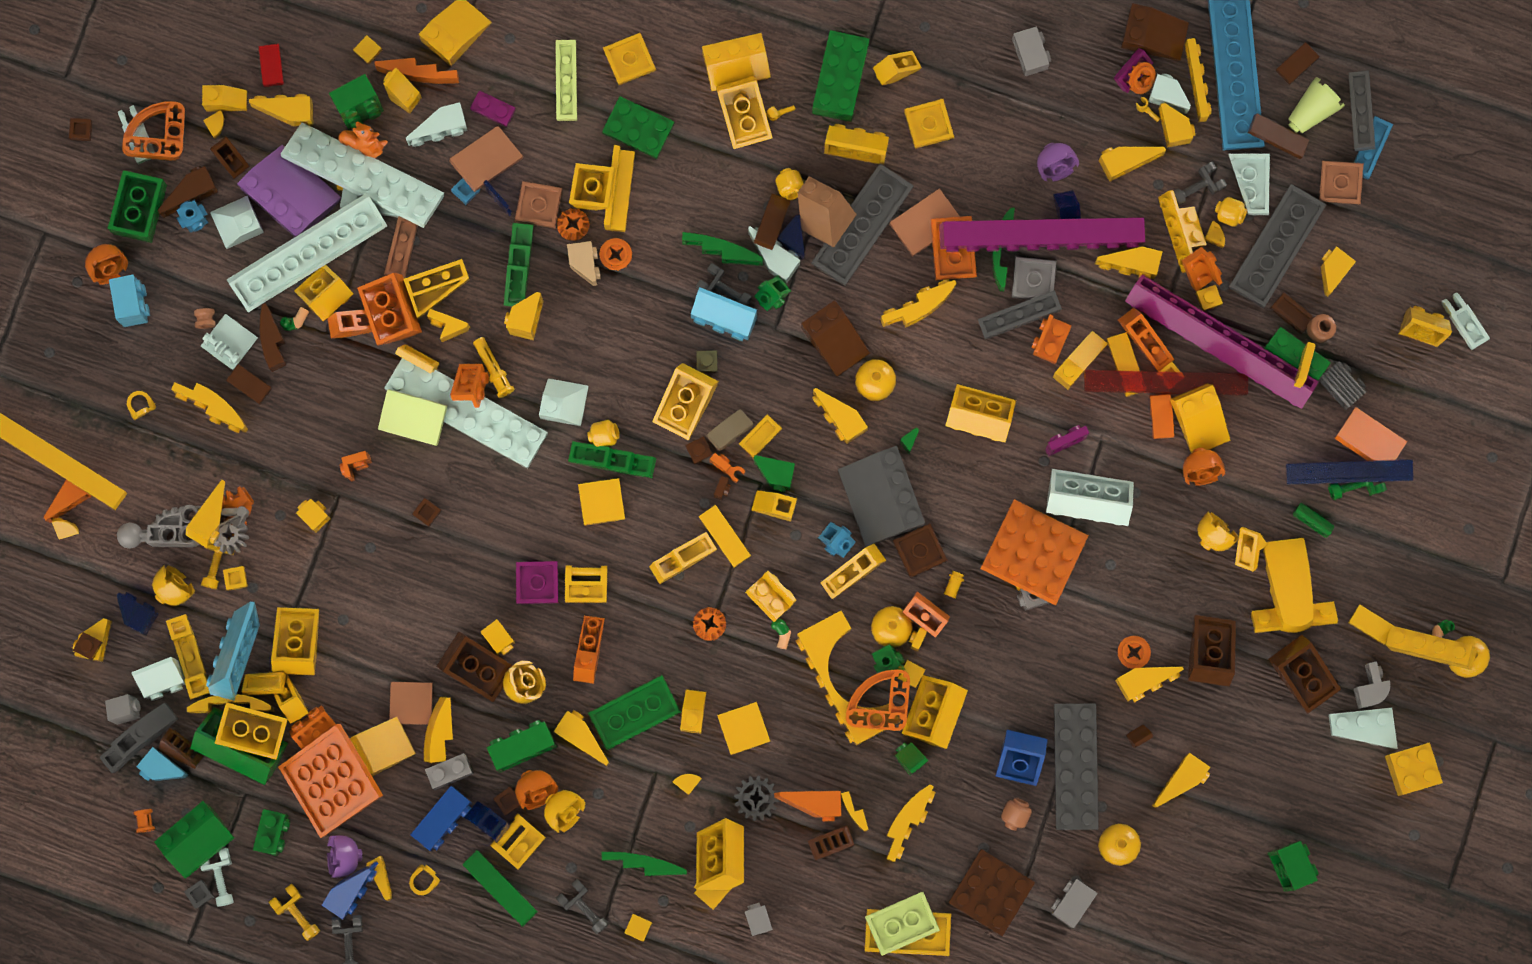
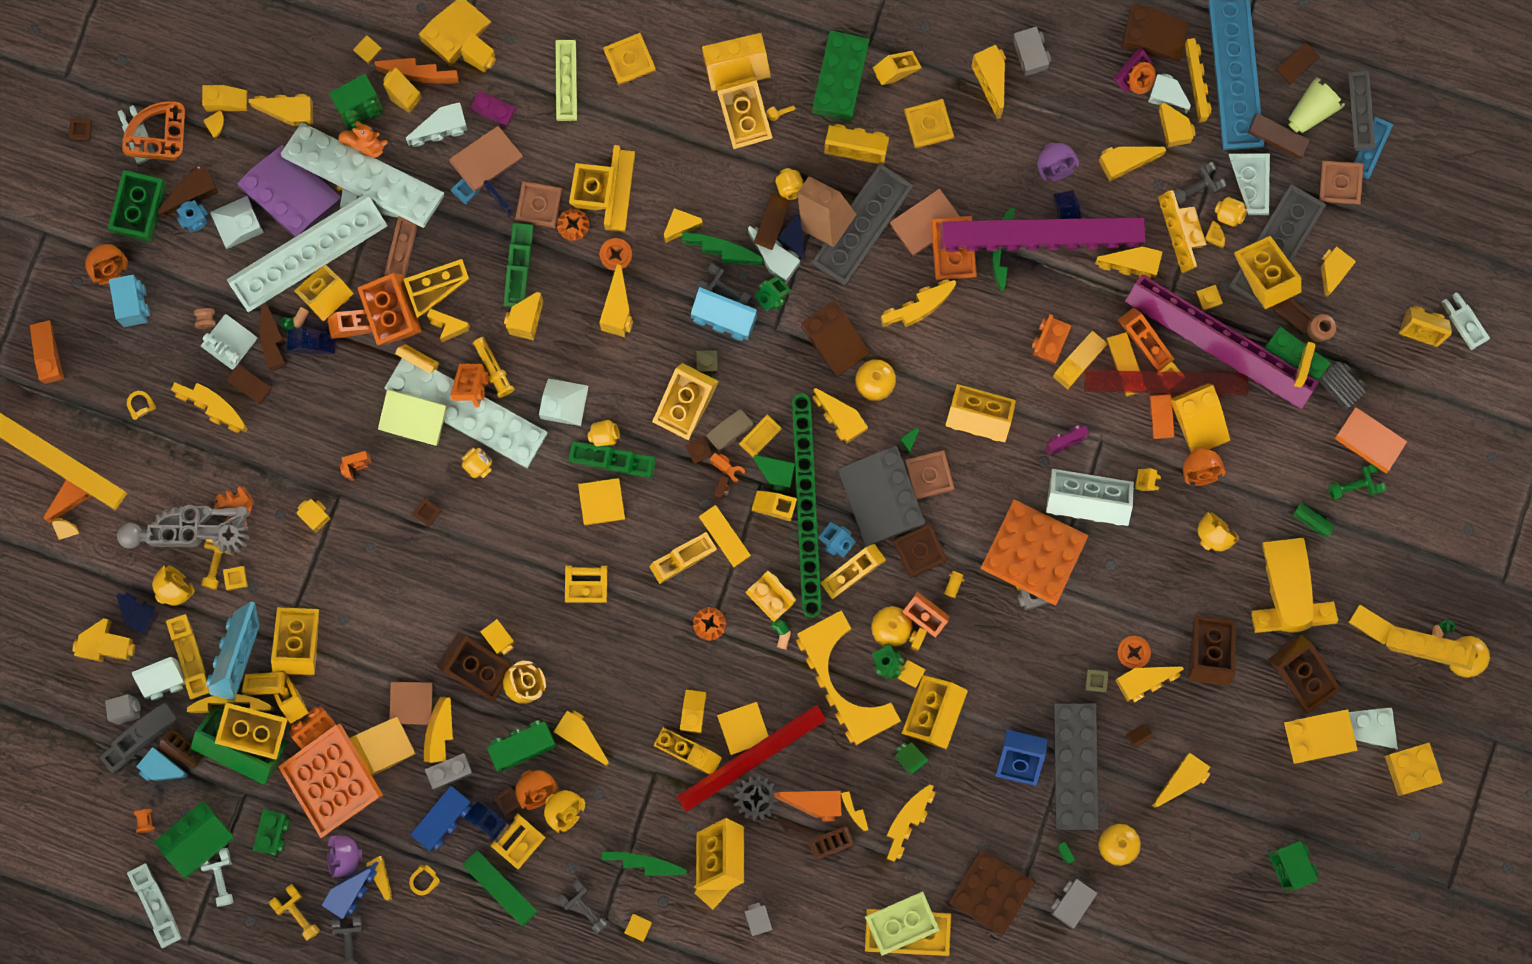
(46, 353): none -> orange slope
(87, 646): reddish brown plate -> none
(115, 646): none -> yellow slope
(155, 905): none -> light aqua slope
(199, 894): dark grey plate -> none
(206, 522): yellow slope -> none
(229, 157): reddish brown slope -> none
(271, 65): red tile -> none
(310, 341): none -> clear blue slope
(476, 462): none -> yellow head
(478, 53): none -> yellow slope
(537, 582): magenta plate -> none
(582, 261): tan slope -> none
(588, 649): orange slope -> none
(616, 312): none -> yellow slope
(634, 712): green tile -> none
(638, 127): green plate -> none
(680, 223): none -> yellow slope
(687, 751): none -> yellow slope
(687, 782): yellow tile -> none
(751, 758): none -> red tile
(810, 496): none -> green beam
(892, 709): orange beam -> none
(929, 475): none -> nougat tile
(990, 72): none -> yellow slope
(1016, 814): nougat head -> none
(1019, 314): dark grey plate -> none
(1033, 277): light grey tile -> none
(1065, 853): none -> green tile
(1096, 681): none -> olive plate
(1146, 109): yellow hand -> none
(1146, 480): none -> yellow tile
(1201, 269): orange bracket -> none
(1248, 549): yellow slope -> none
(1268, 272): none -> yellow slope
(1320, 736): none -> yellow slope
(1350, 471): clear blue tile -> none
(1376, 690): light grey brick -> none

